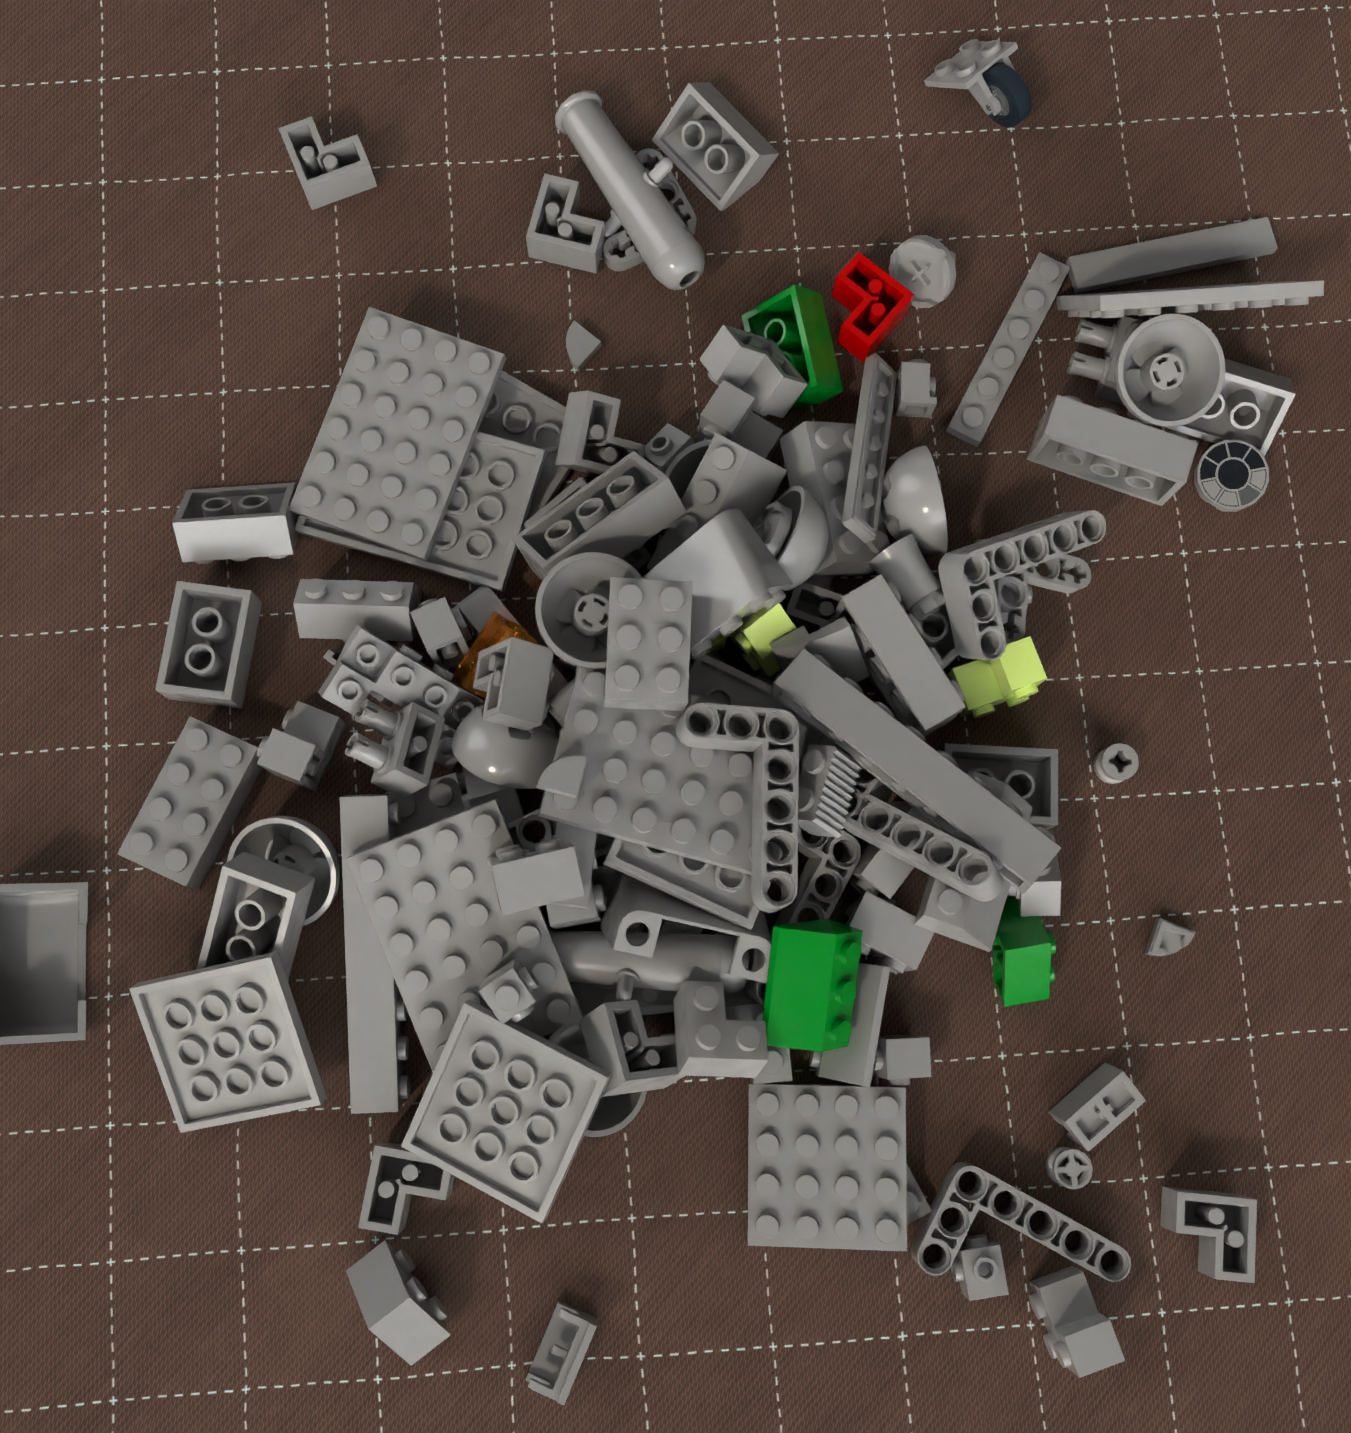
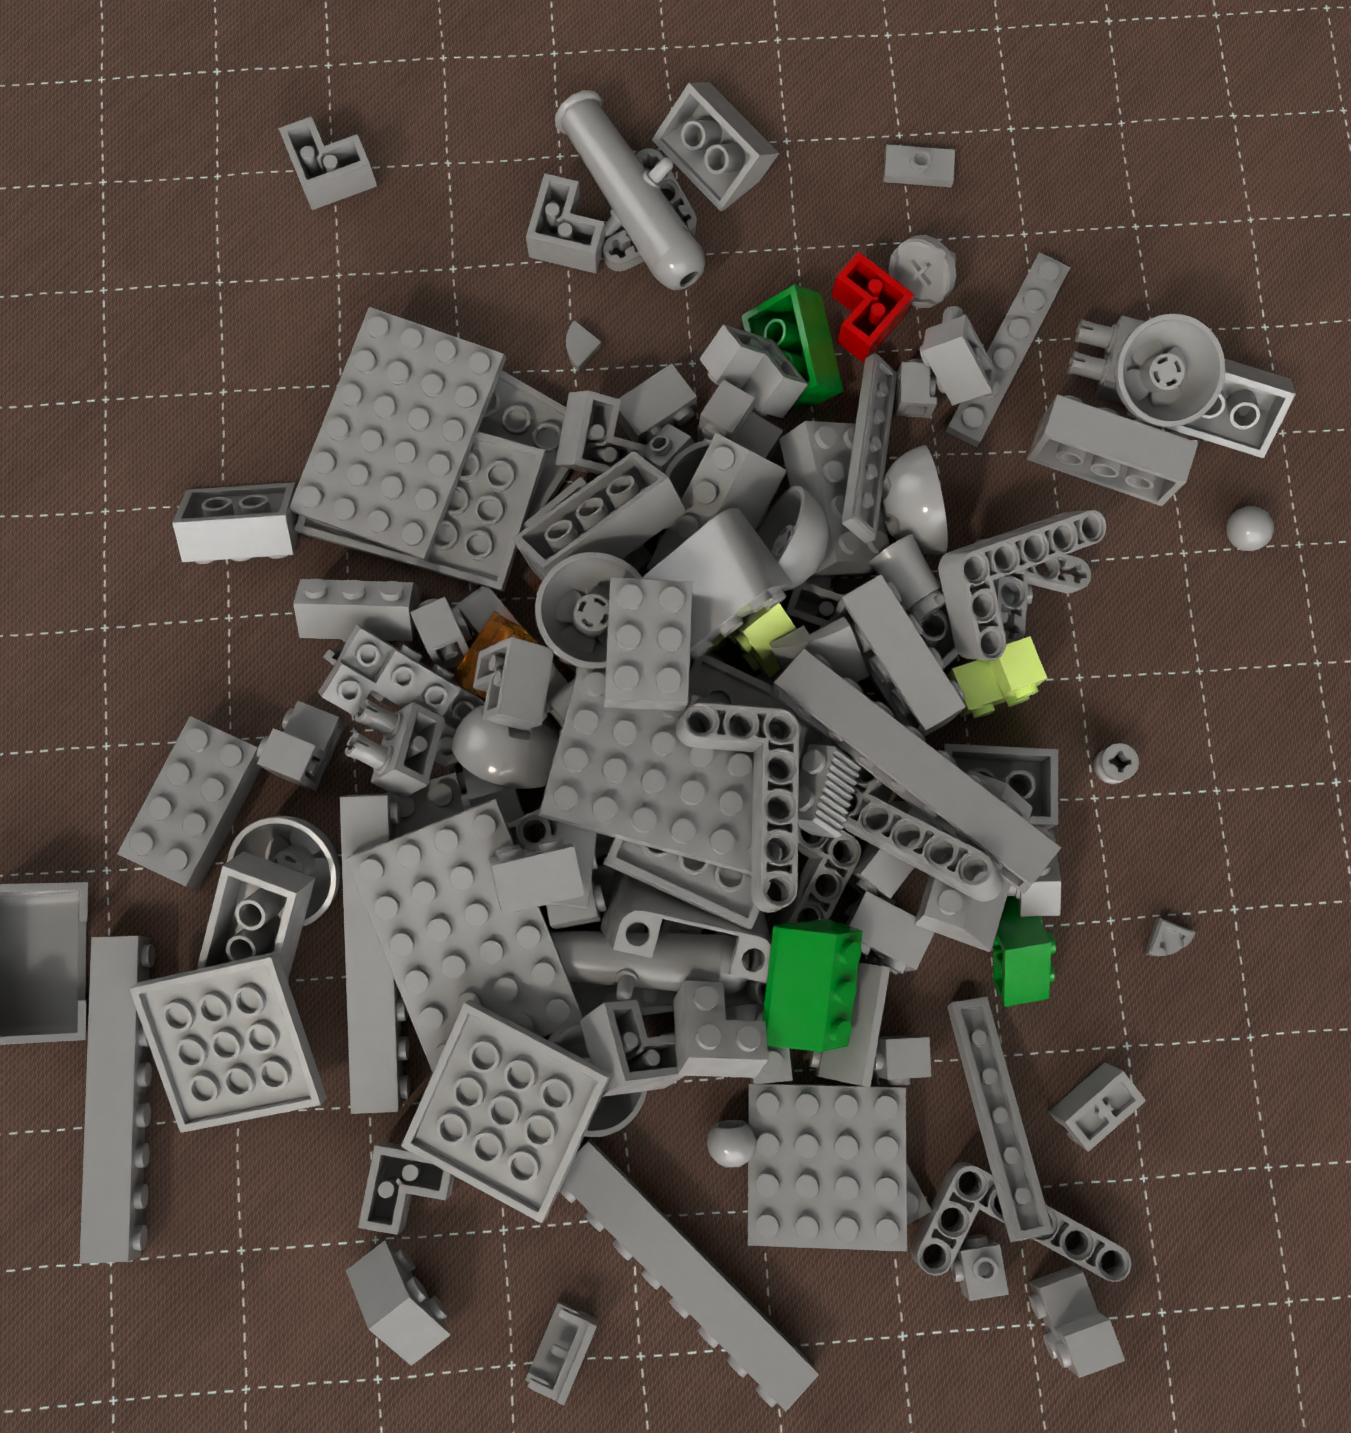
(115, 1104): none -> light grey brick
(209, 644): light grey brick -> none
(510, 992): light grey brick -> none
(563, 776): light grey tile -> none
(655, 403): none -> light grey brick
(688, 1276): none -> light grey brick
(731, 1143): none -> light grey piece
(774, 527): light grey tile -> none
(919, 165): none -> light grey plate
(957, 358): none -> light grey brick
(989, 77): light grey plate -> none
(999, 1120): none -> light grey plate
(1077, 1168): light grey wheel -> none
(1171, 255): light grey tile -> none
(1190, 299): light grey plate -> none
(1224, 1229): light grey brick -> none
(1231, 475): tile -> none
(1250, 528): none -> light grey piece

